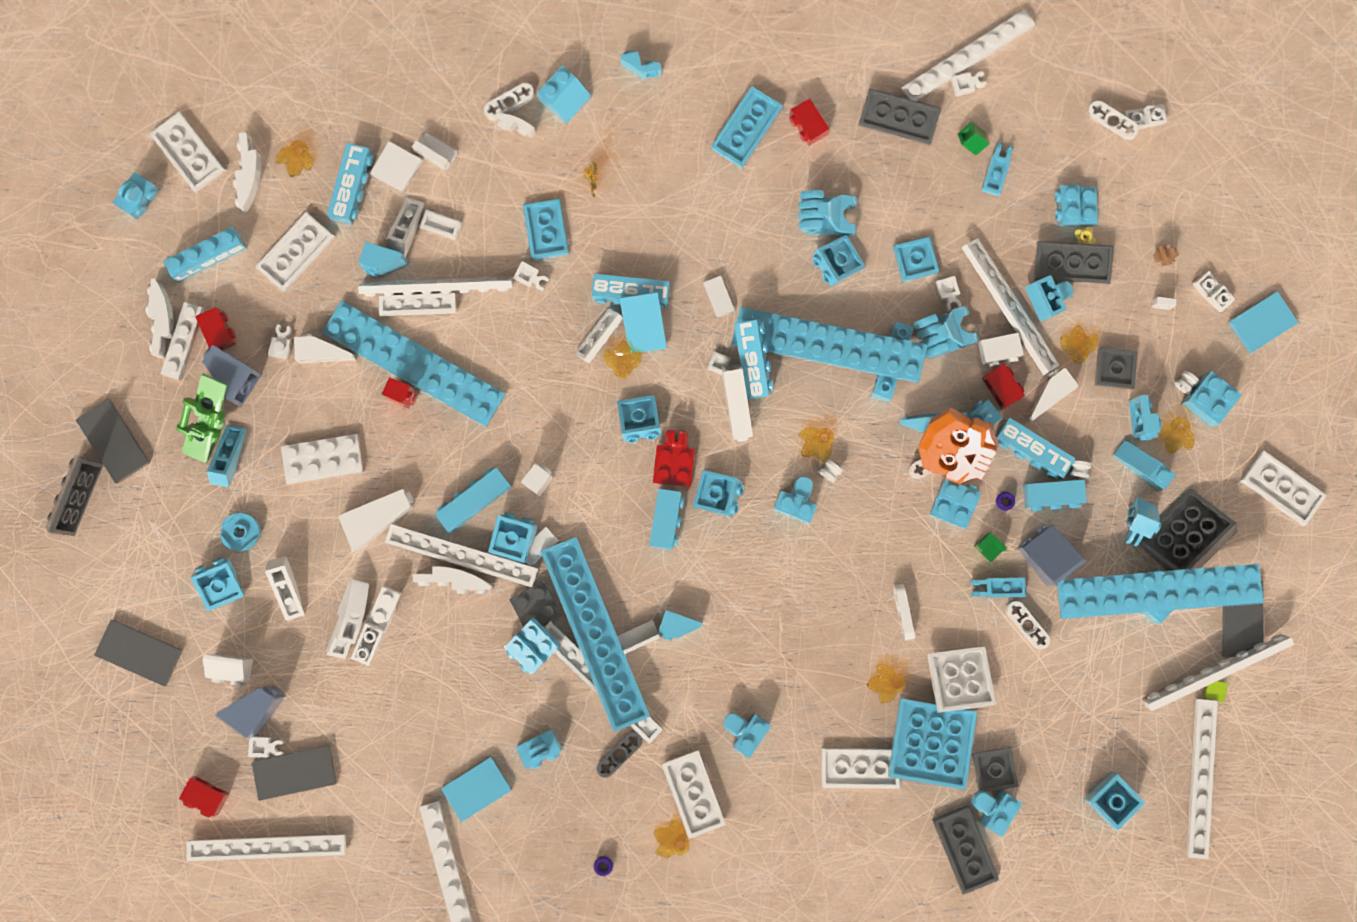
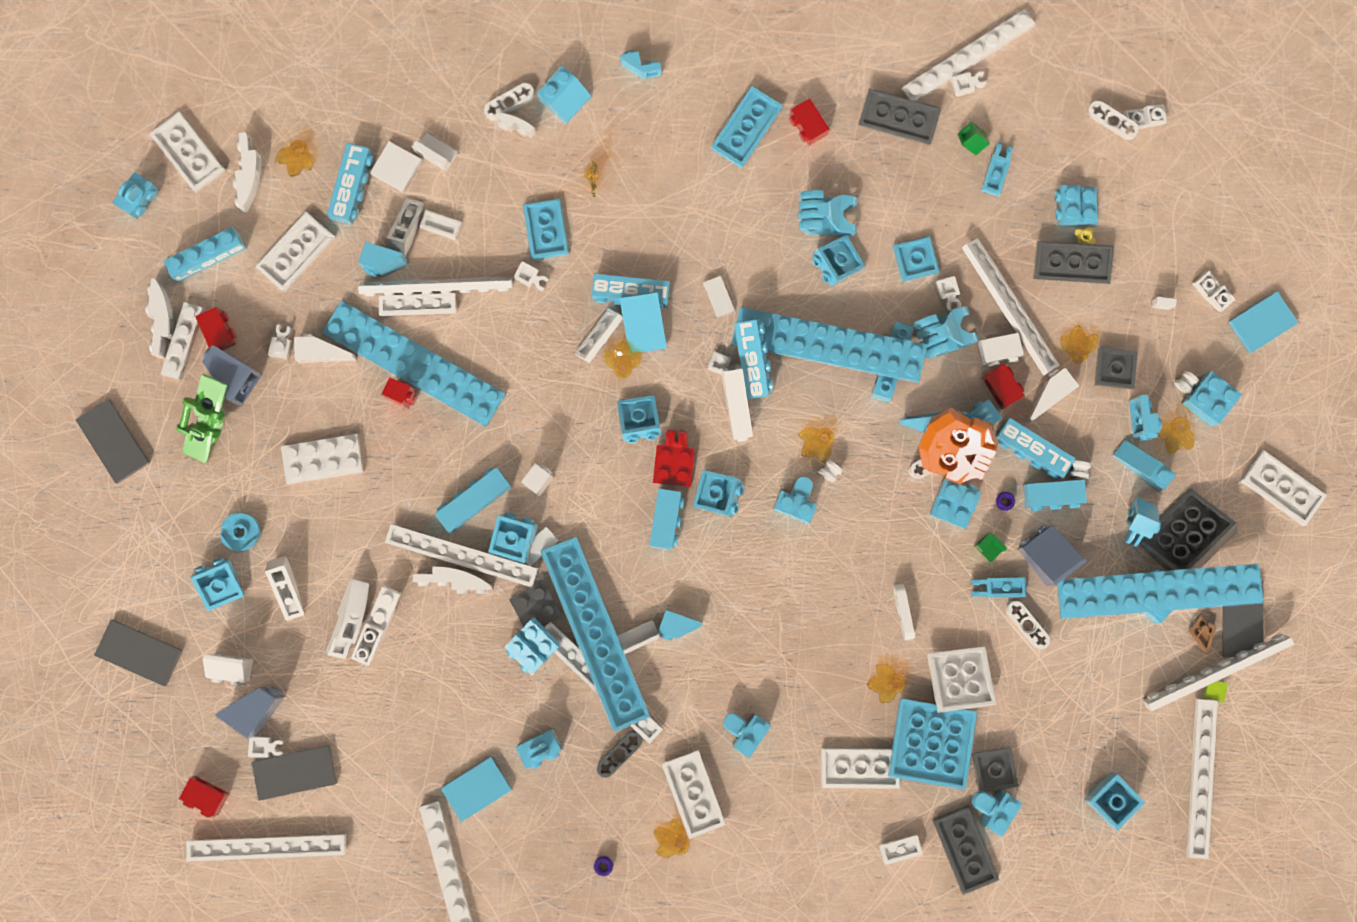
(74, 496): dark grey slope -> none
(226, 456): medium azure slope -> none
(372, 519): white slope -> none
(900, 849): none -> white plate
(1049, 297): medium azure brick -> none
(1166, 254): medium nougat gear -> none
(1203, 633): none -> medium nougat piece

